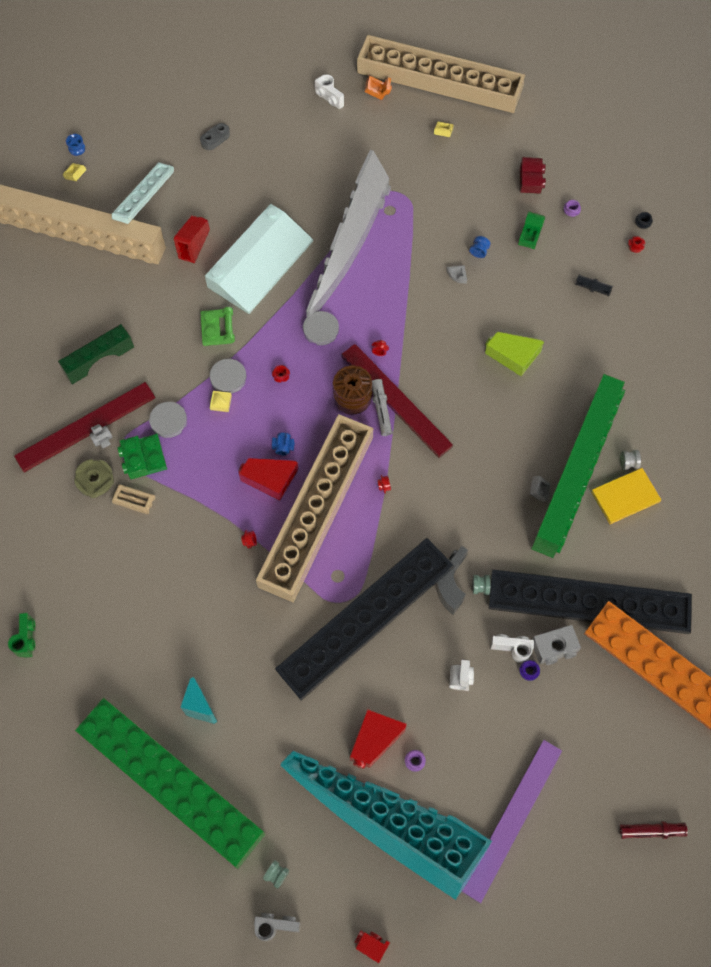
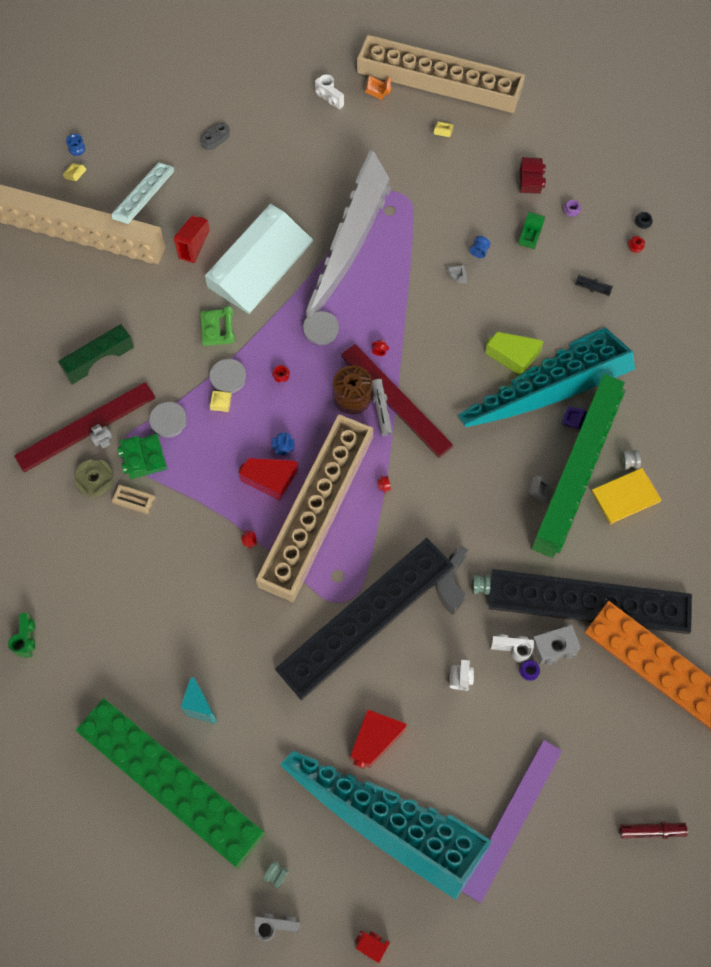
(415, 754): medium lavender plate -> none
(556, 379): none -> teal wedge
(574, 417): none -> dark purple plate

